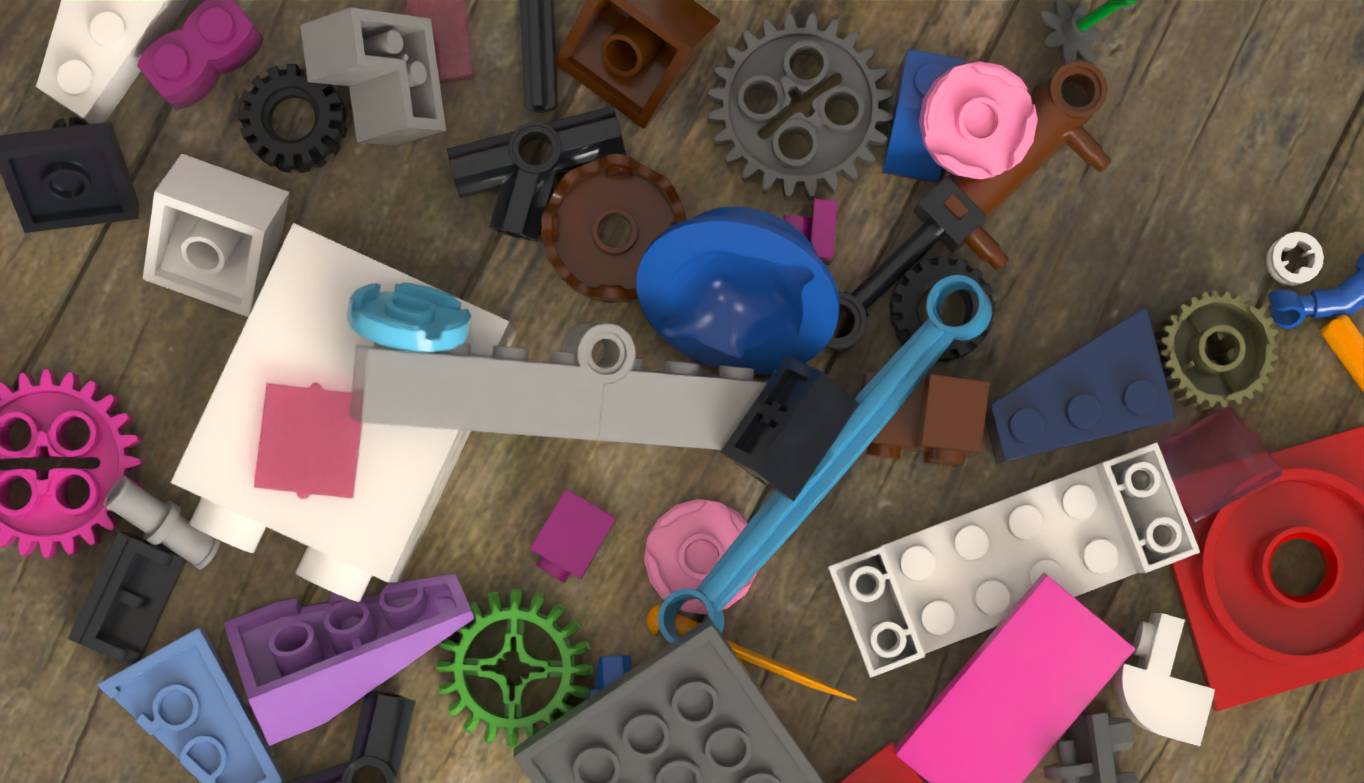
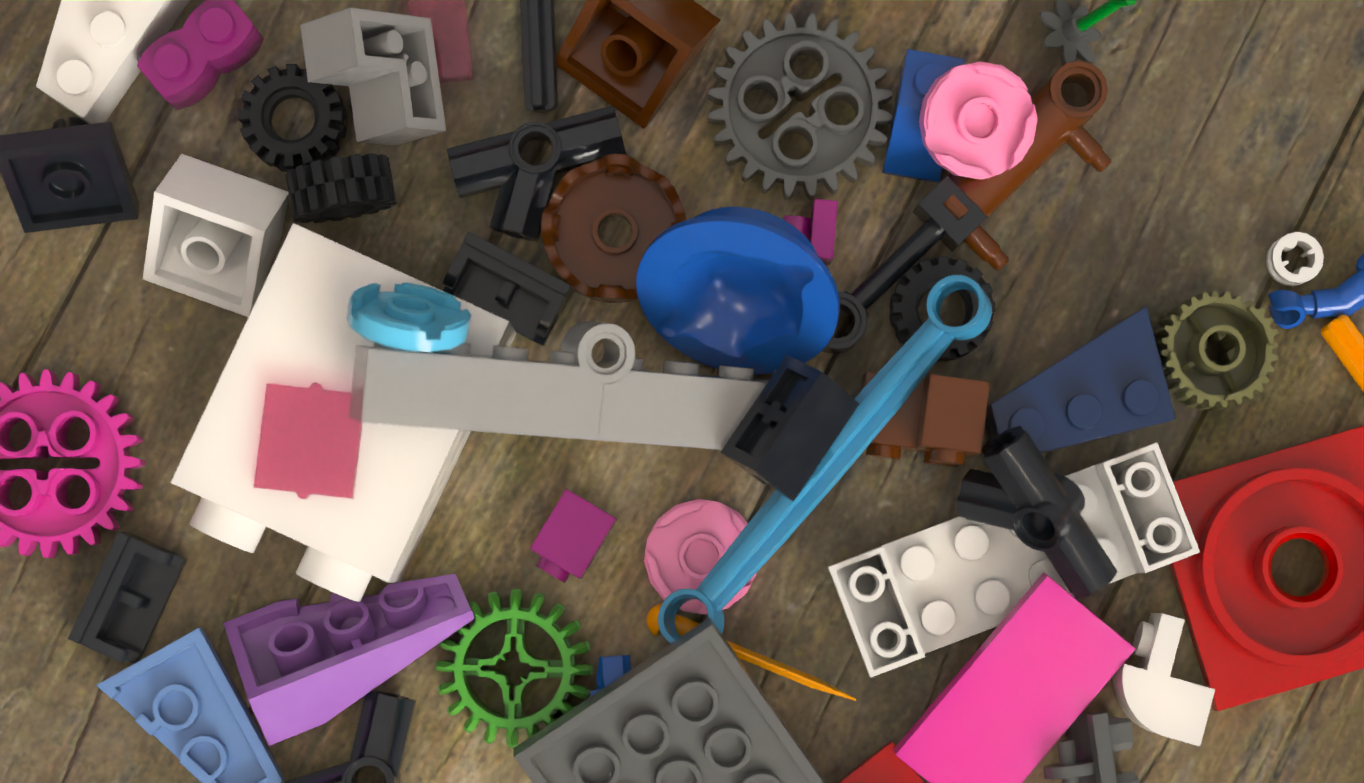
(161, 522): light grey pin -> none
(341, 188): none -> black tyre
(507, 288): none -> black hinge
(1039, 508): none -> black piece
(1216, 463): clear pink piece -> none

